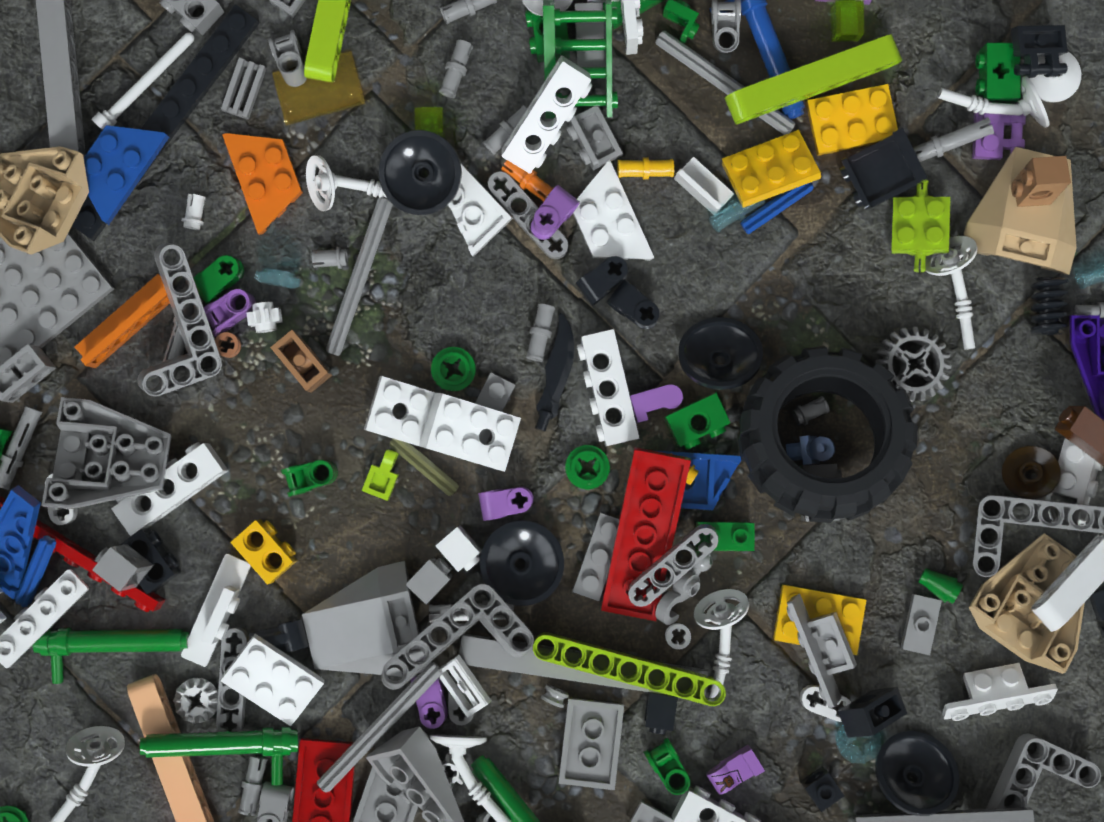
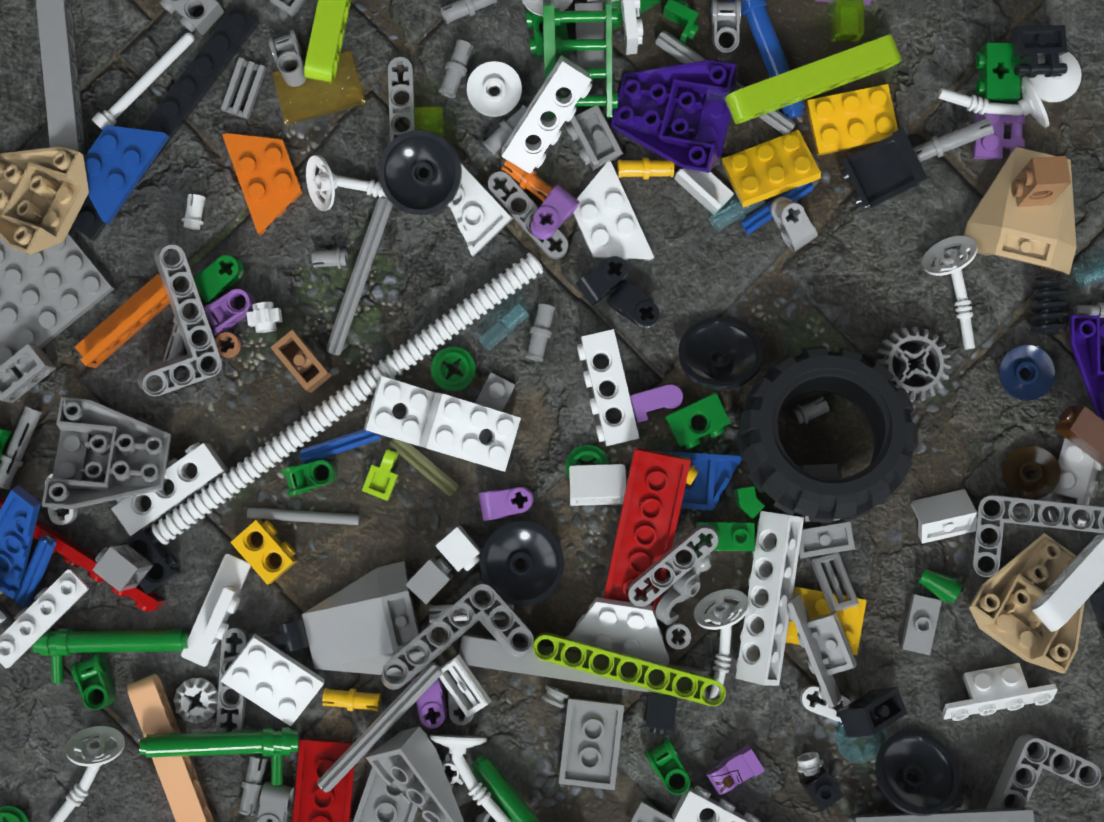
(92, 680): none -> green piece
(277, 278): clear light blue gear -> none
(303, 516): none -> light grey bar
(337, 445): none -> blue axle
(345, 400): none -> white piece
(351, 699): none -> yellow pin
(401, 111): none -> light grey beam
(491, 76): none -> white dish
(503, 327): none -> clear light blue axle
(557, 373): black sword -> none
(597, 484): none -> white panel
(597, 558): light grey plate -> none
(622, 629): none -> white wing
(678, 111): none -> dark purple wedge
(747, 502): none -> green piece
(779, 587): none -> white brick
(793, 223): none -> light grey piece
(809, 763): none -> white plate
(811, 450): medium blue hips -> none
(821, 577): none -> light grey tile
(826, 539): none -> light grey plate
(921, 225): lime plate -> none
(945, 516): none -> white panel
(1039, 368): none -> dark blue dish

